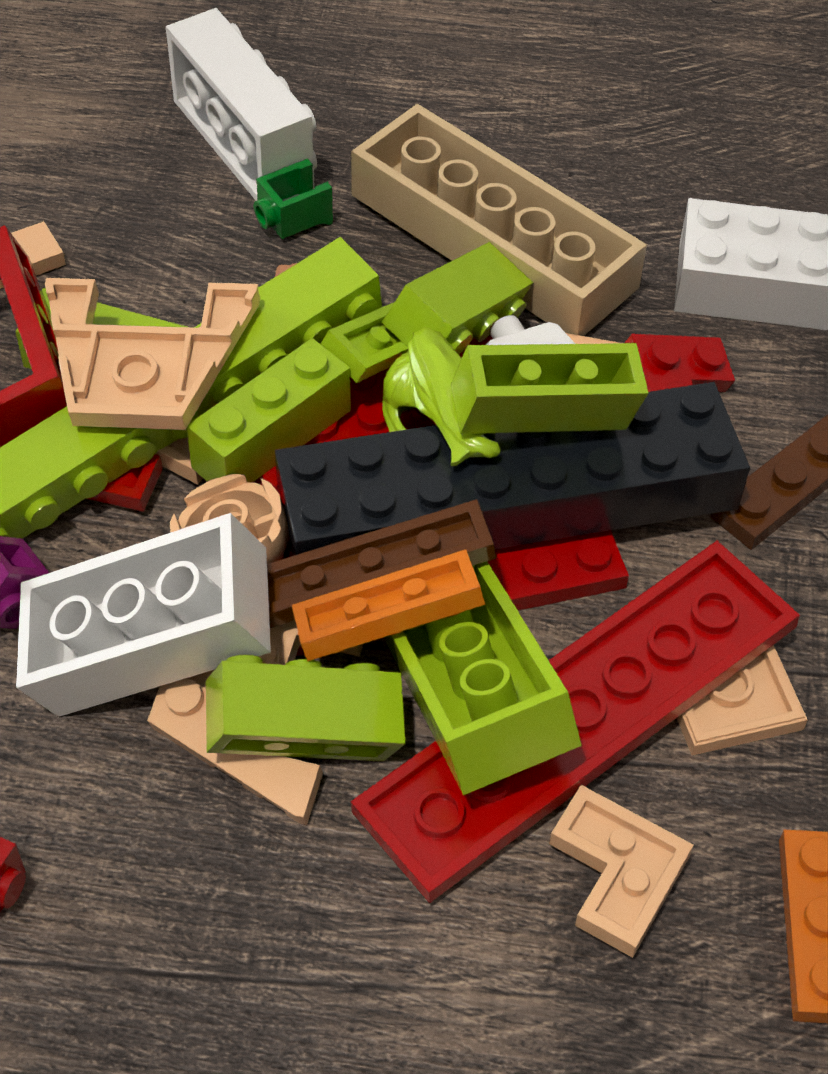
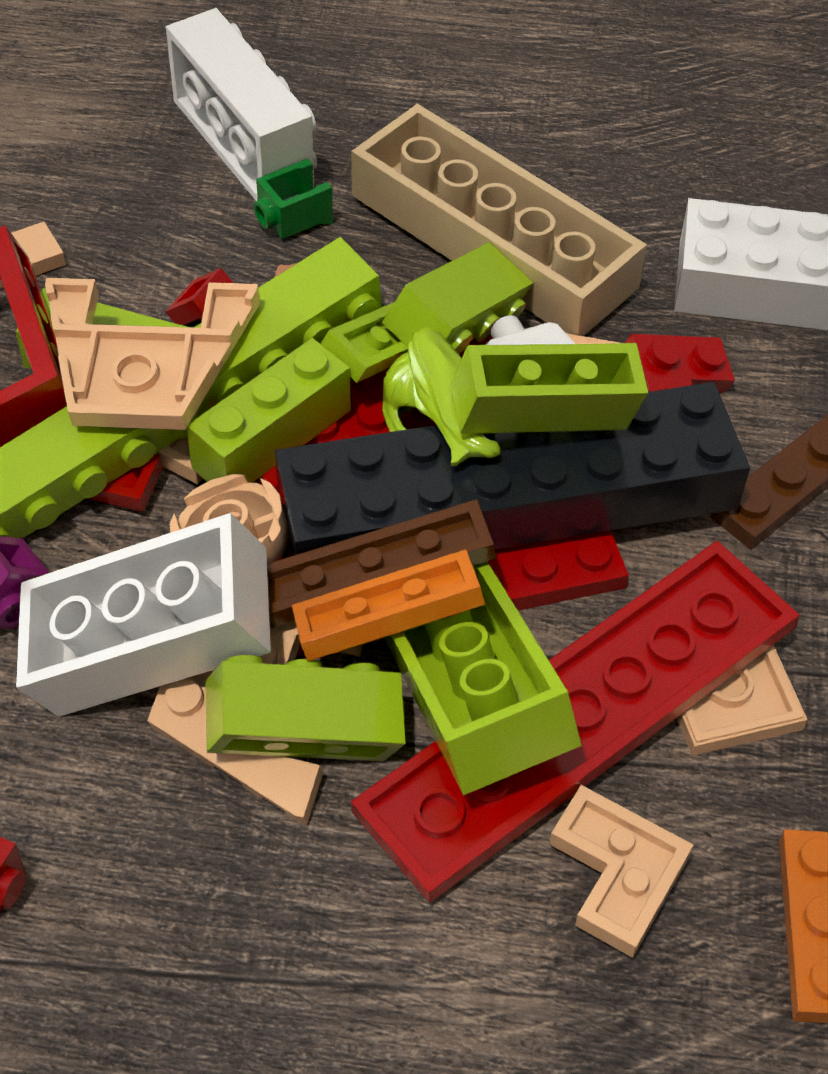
(191, 302): none -> red plate

